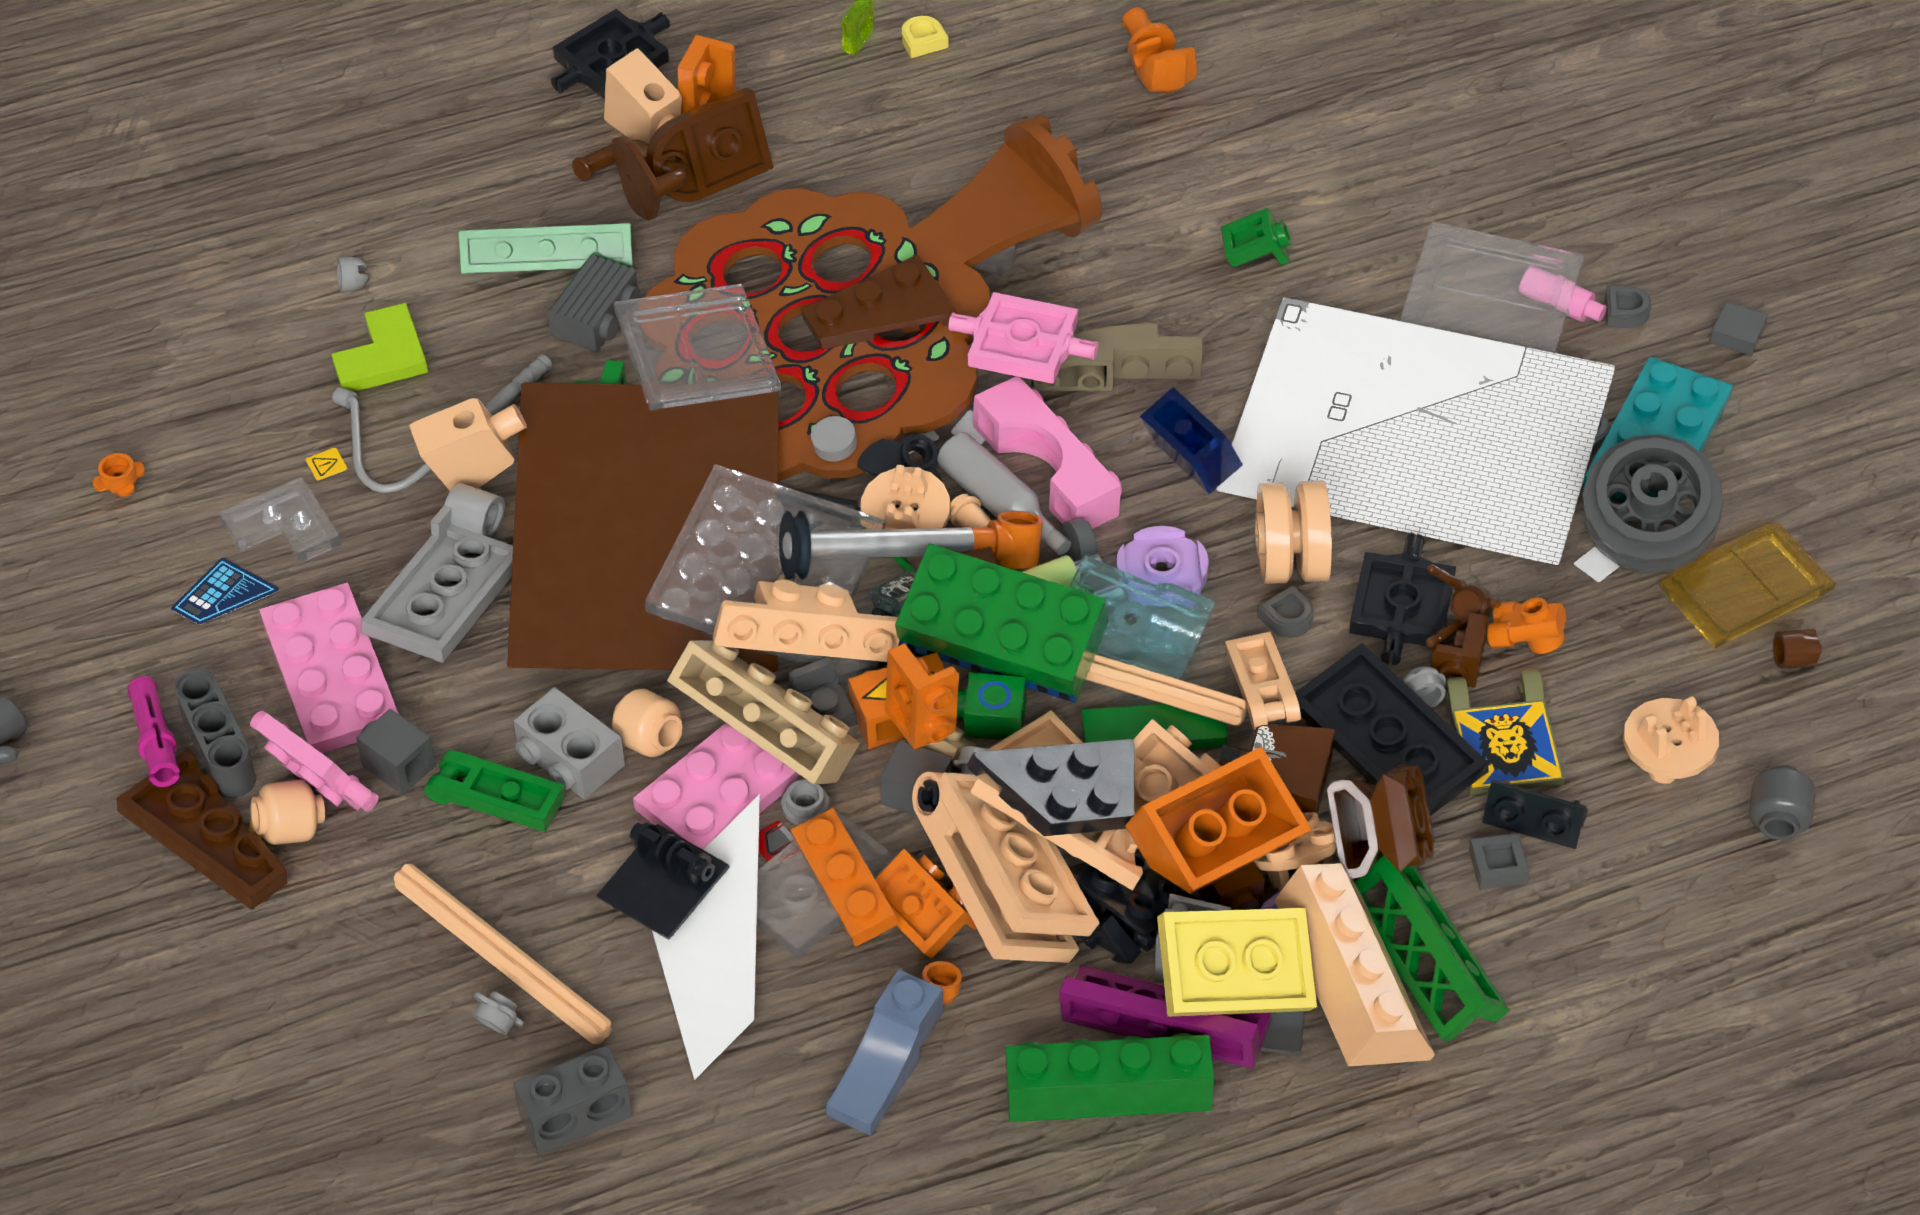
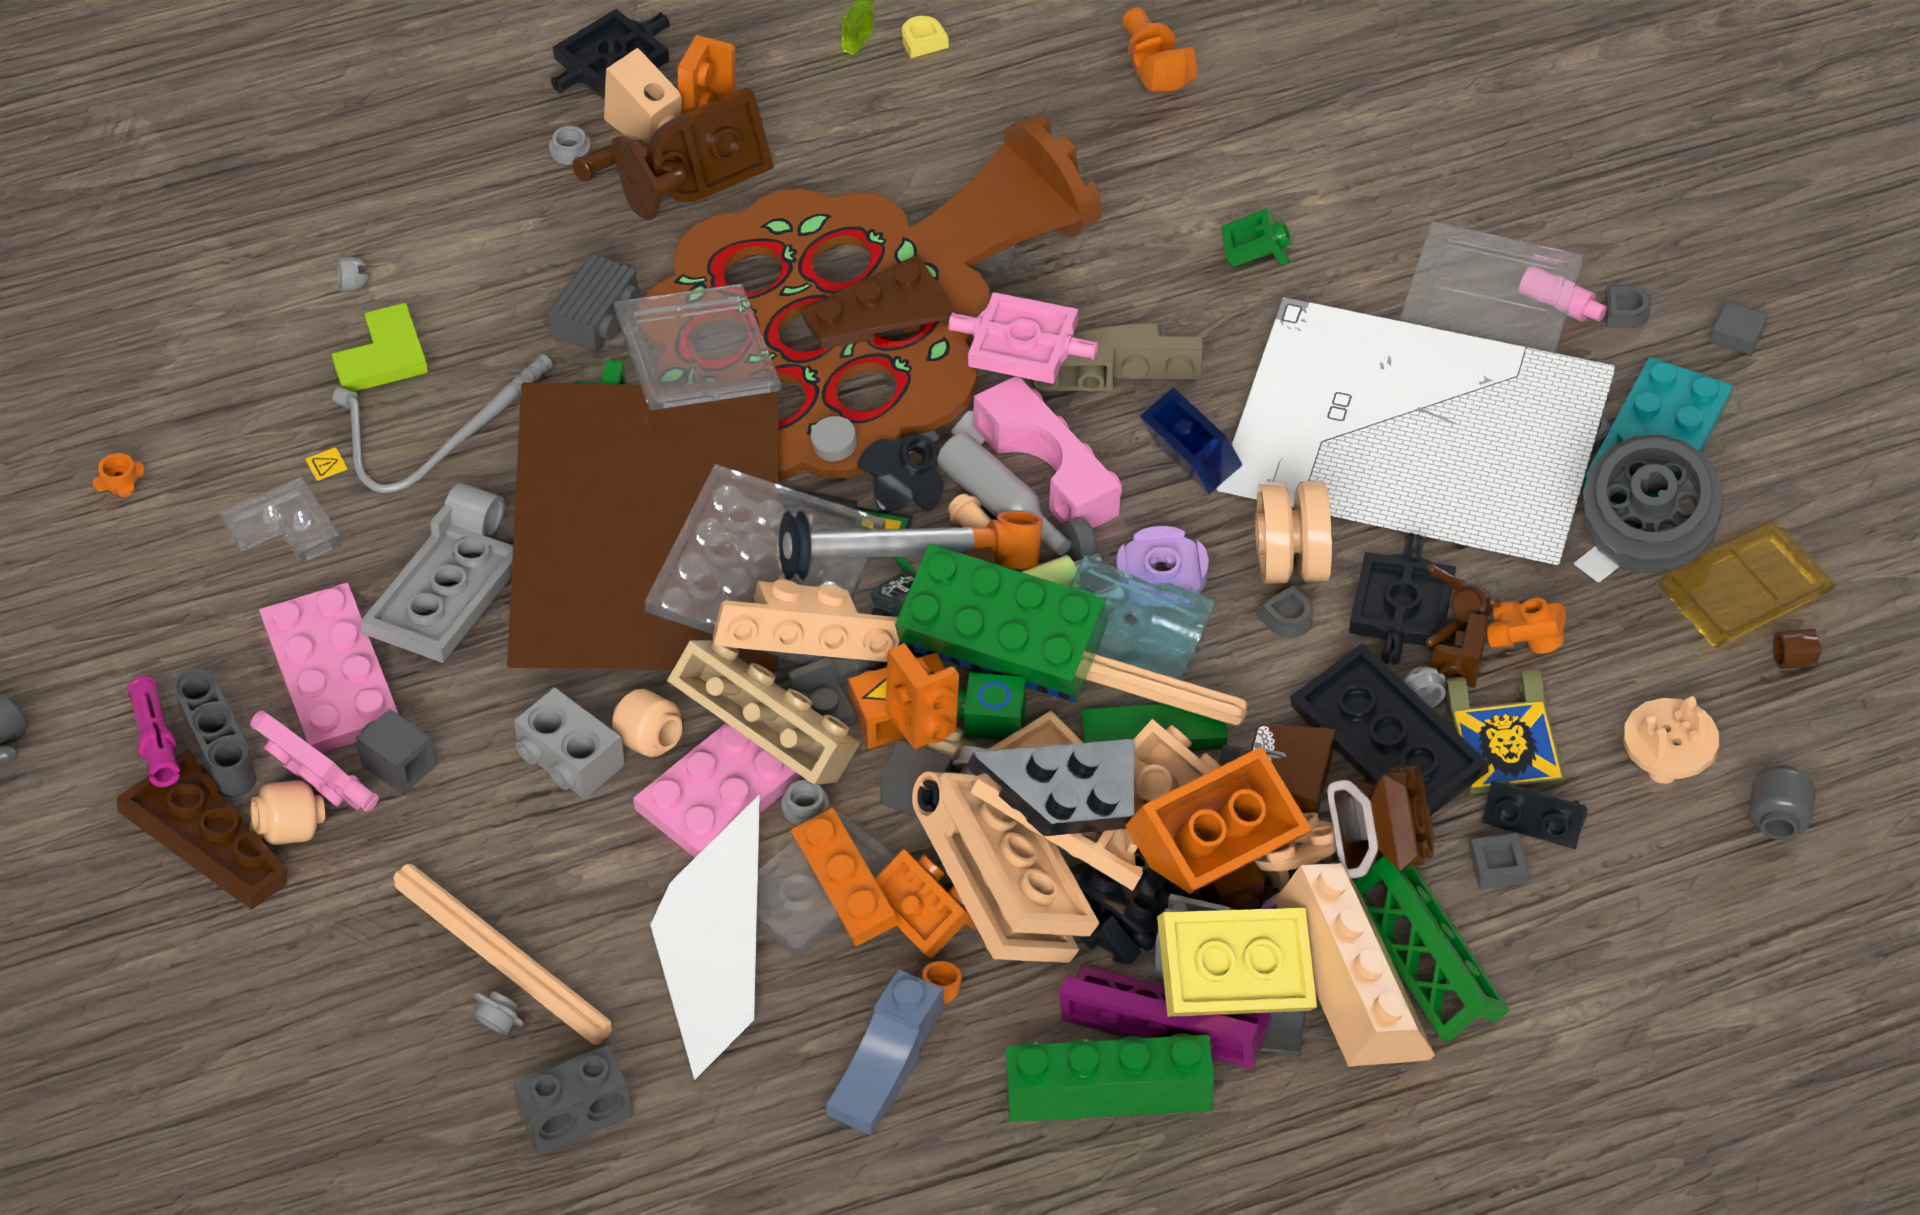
(222, 591): dark blue sticker -> none
(467, 442): light nougat torso -> none
(495, 790): green plate -> none
(543, 247): panel -> none
(568, 144): none -> light grey plate
(662, 879): black hinge -> none
(773, 840): sticker -> none
(910, 489): light nougat plate -> none
(1262, 679): light nougat plate -> none

